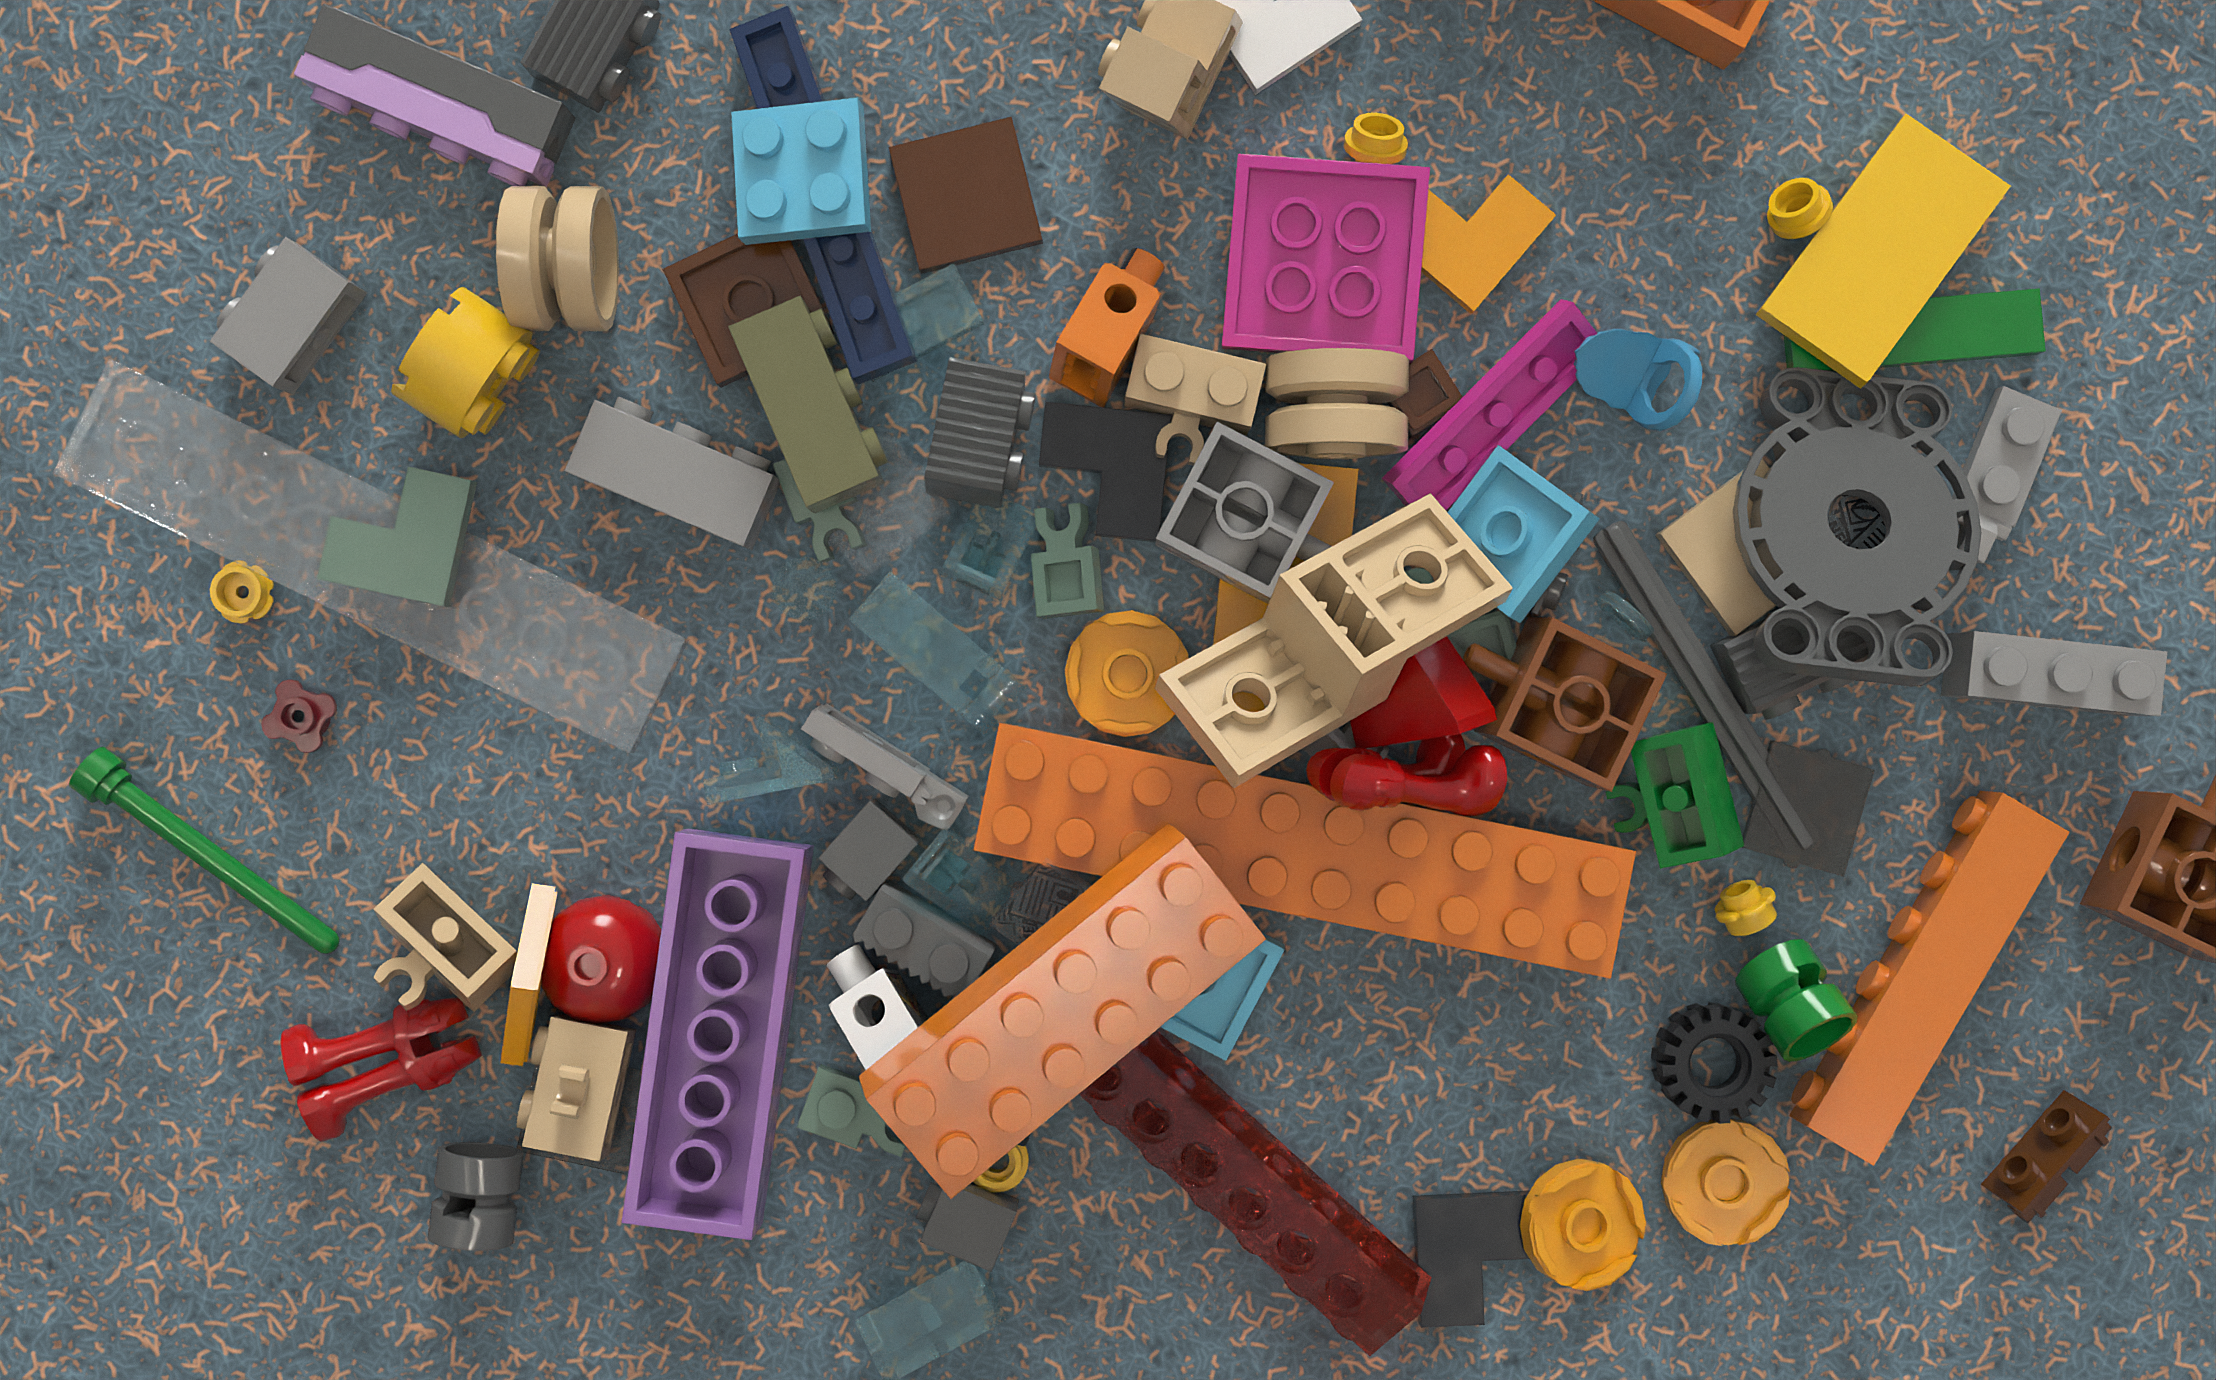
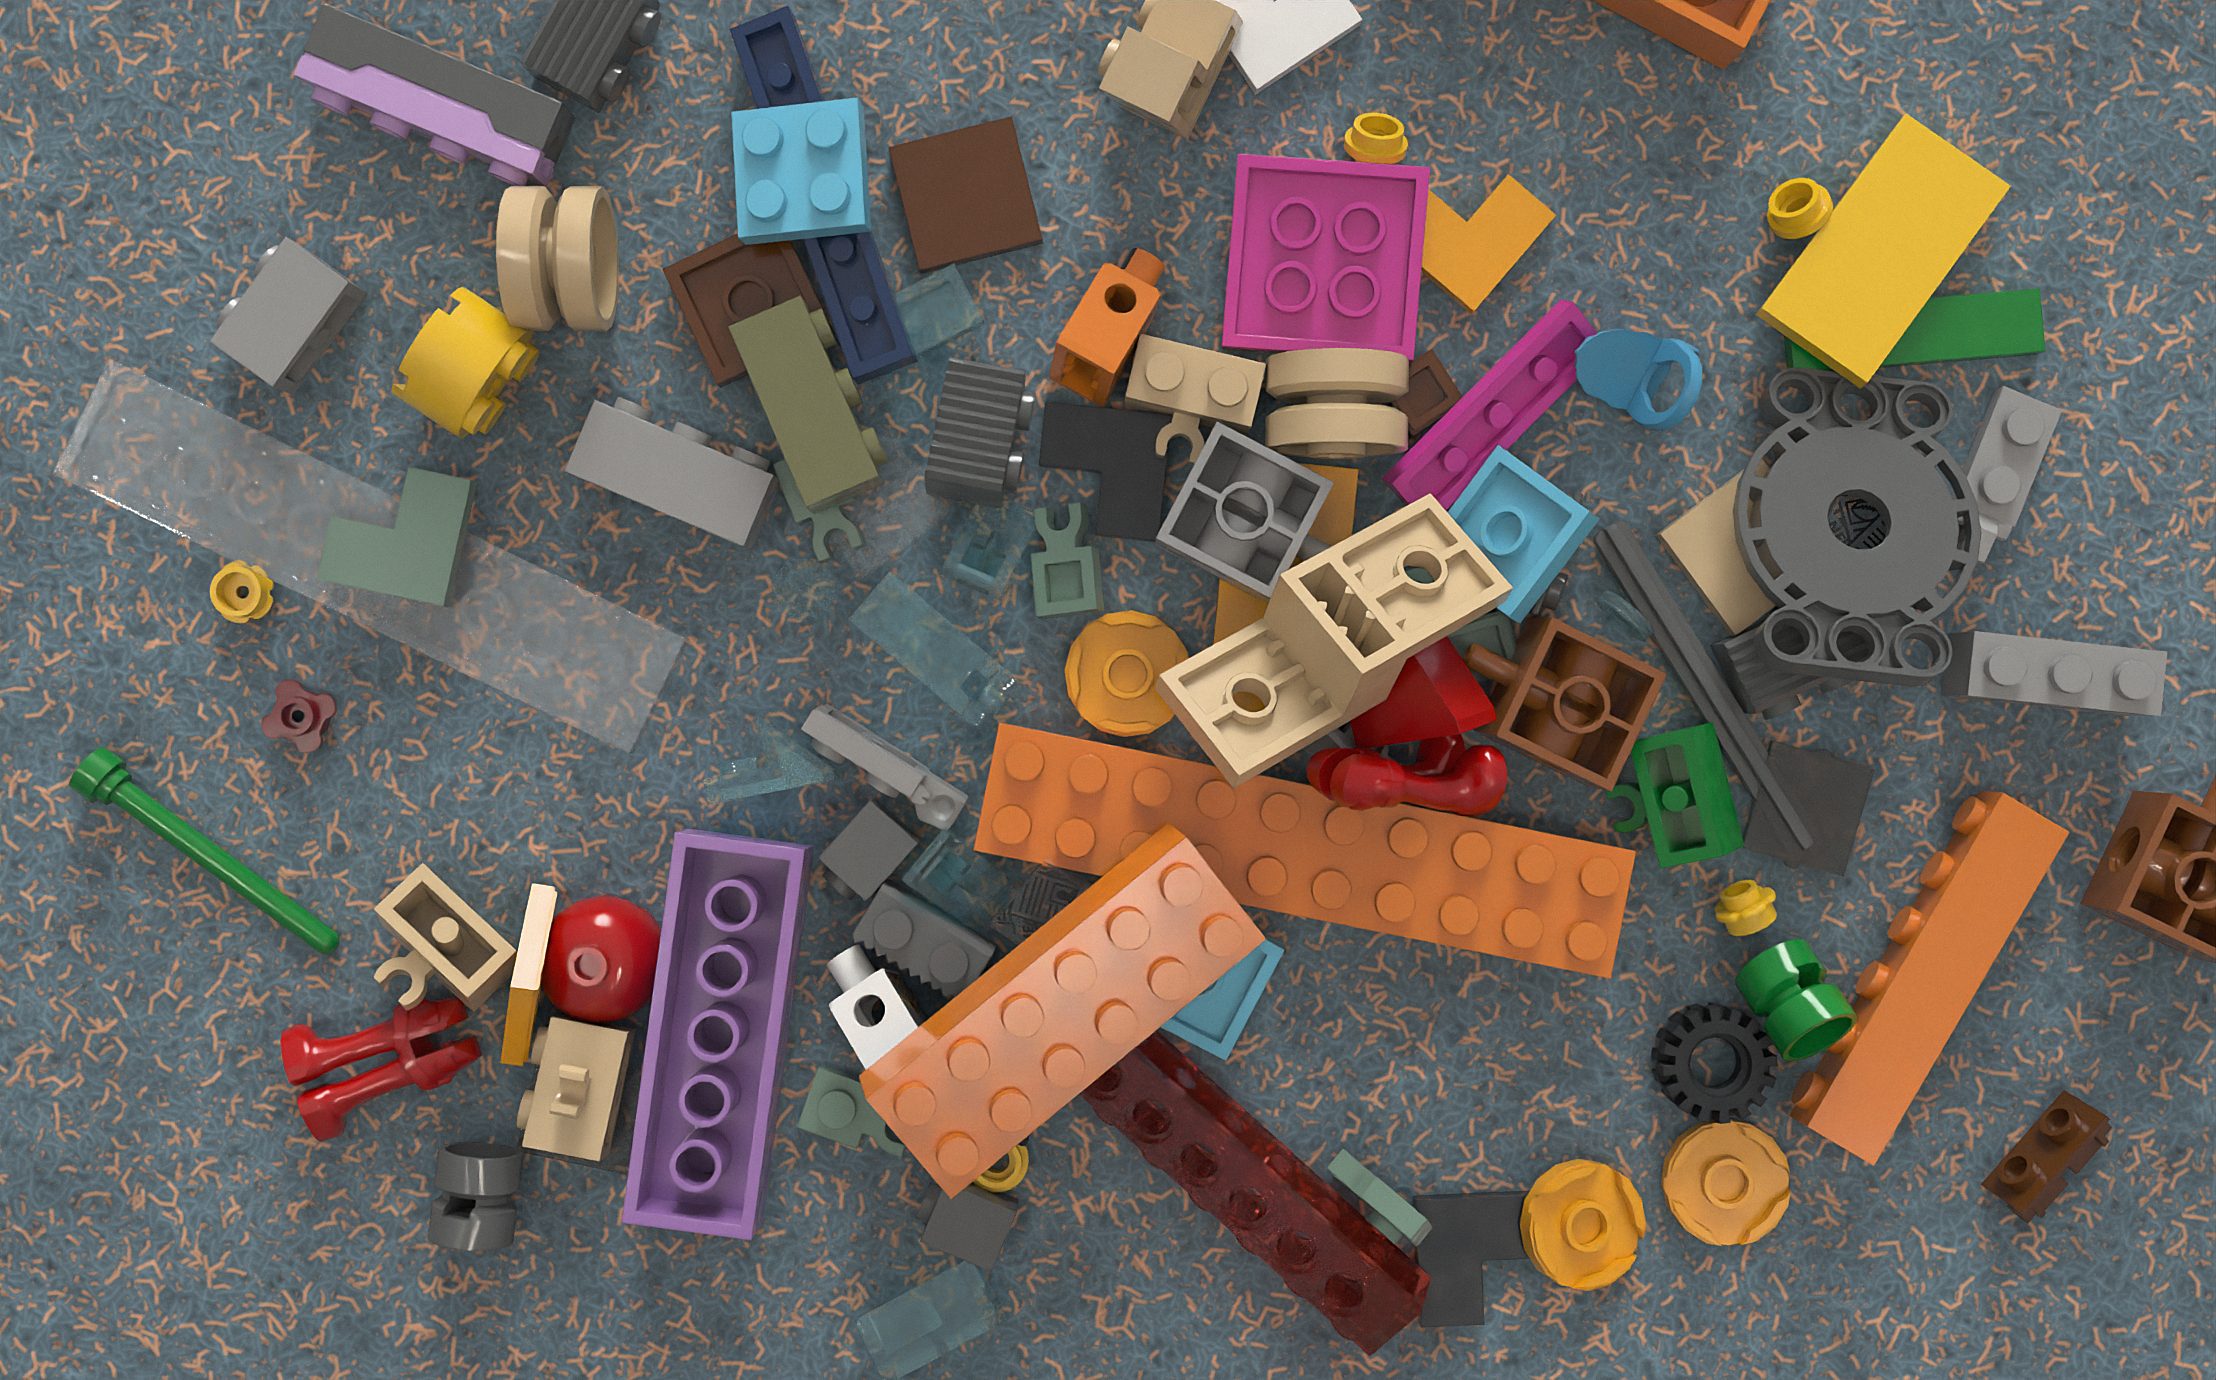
(1390, 1212): none -> sand green plate

